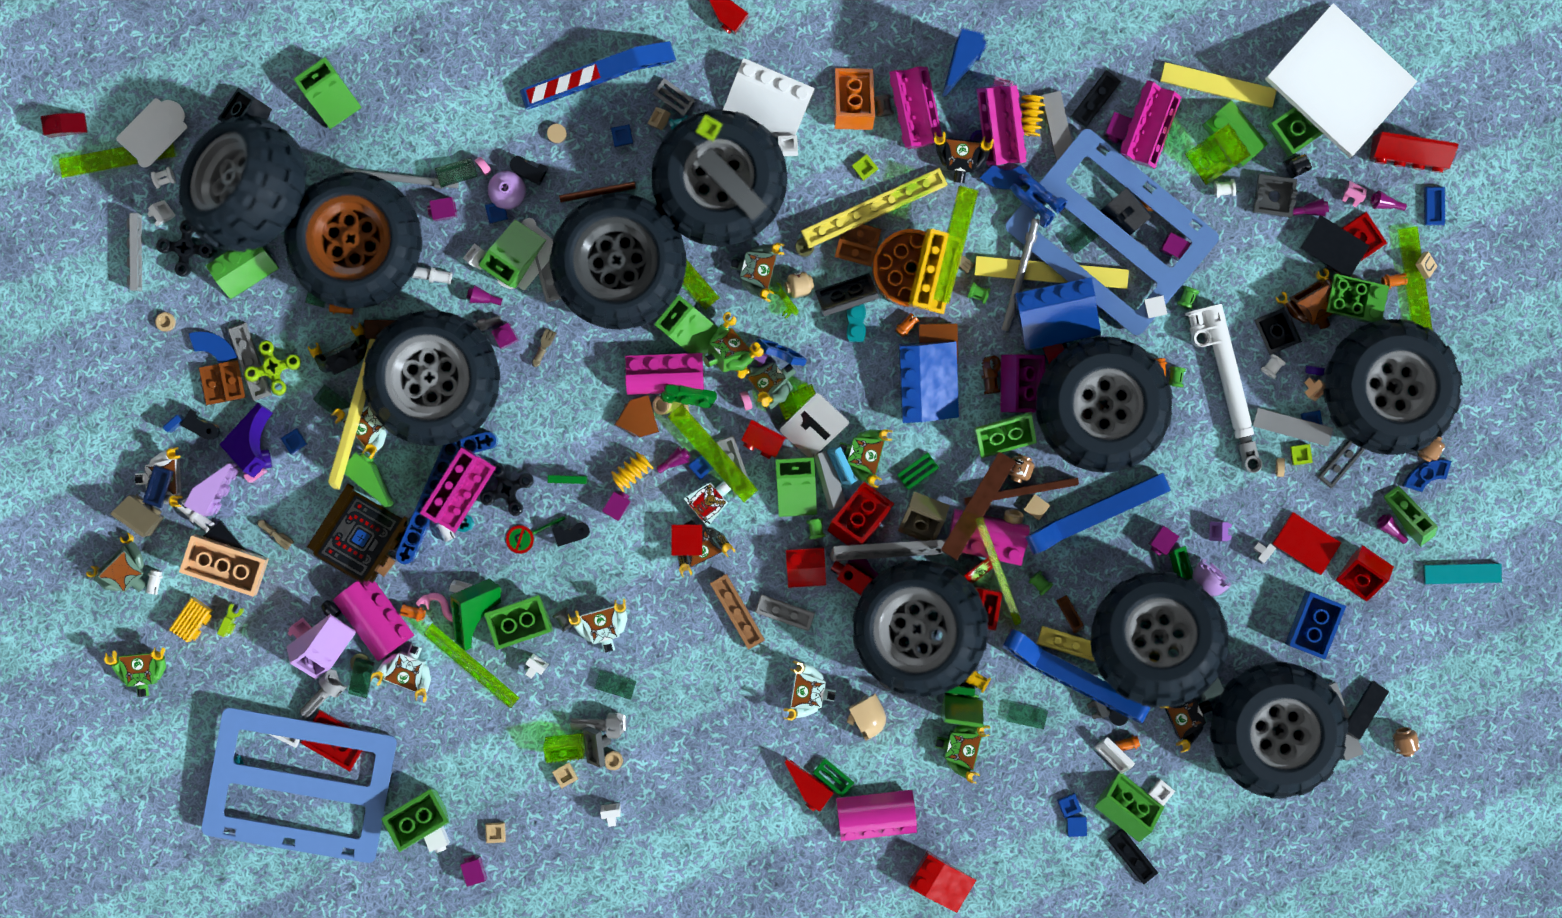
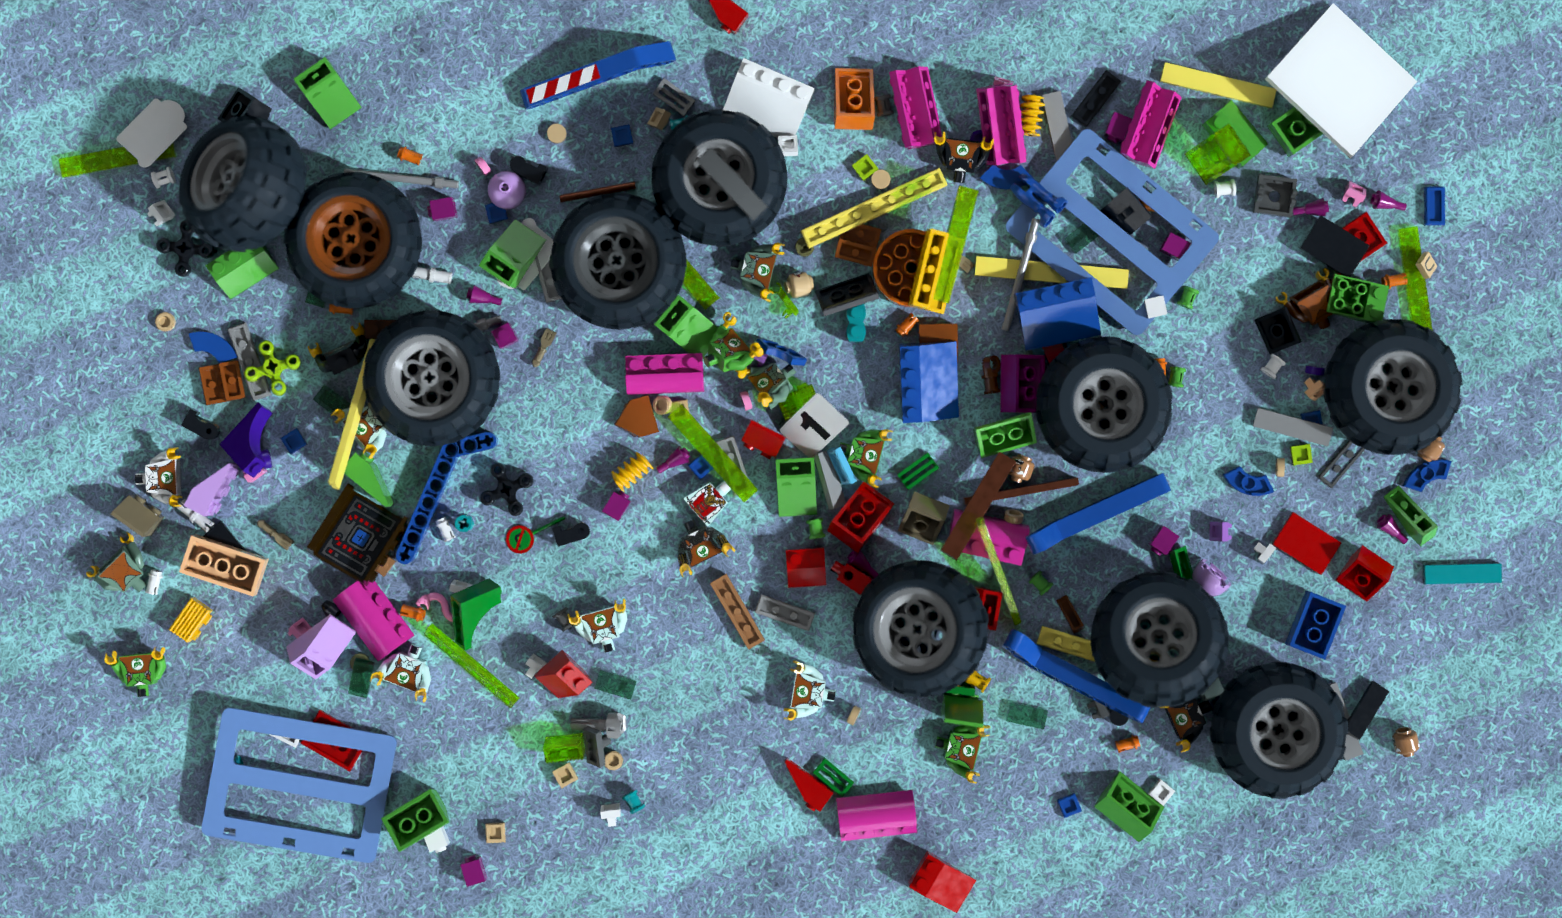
(63, 124): dark red slope -> none
(134, 243): light grey plate -> none
(158, 486): dark blue tile -> none
(174, 423): blue tile -> none
(227, 625): lime plate -> none
(330, 685): light grey piece -> none
(409, 155): none -> orange pin
(456, 172): clear green tile -> none
(458, 489): dark pink brick -> none
(474, 255): white tile -> none
(518, 622): bright green slope -> none
(563, 676): none -> red slope
(567, 479): green tile -> none
(633, 801): none -> teal bush
(686, 540): red sticker -> none
(688, 395): green hinge -> none
(709, 128): lime tile -> none
(869, 716): tan brick -> none
(880, 179): none -> tan tile
(886, 550): light grey tile -> none
(967, 50): blue slope -> none
(978, 293): bright green bush -> none
(979, 571): sticker -> none
(1036, 507): tan tile -> none
(1076, 826): blue tile -> none
(1114, 755): white tile -> none
(1132, 856): black tile -> none
(1213, 325): white piece -> none
(1248, 484): none -> blue tile
(1297, 165): black leg -> none
(1413, 151): red slope -> none

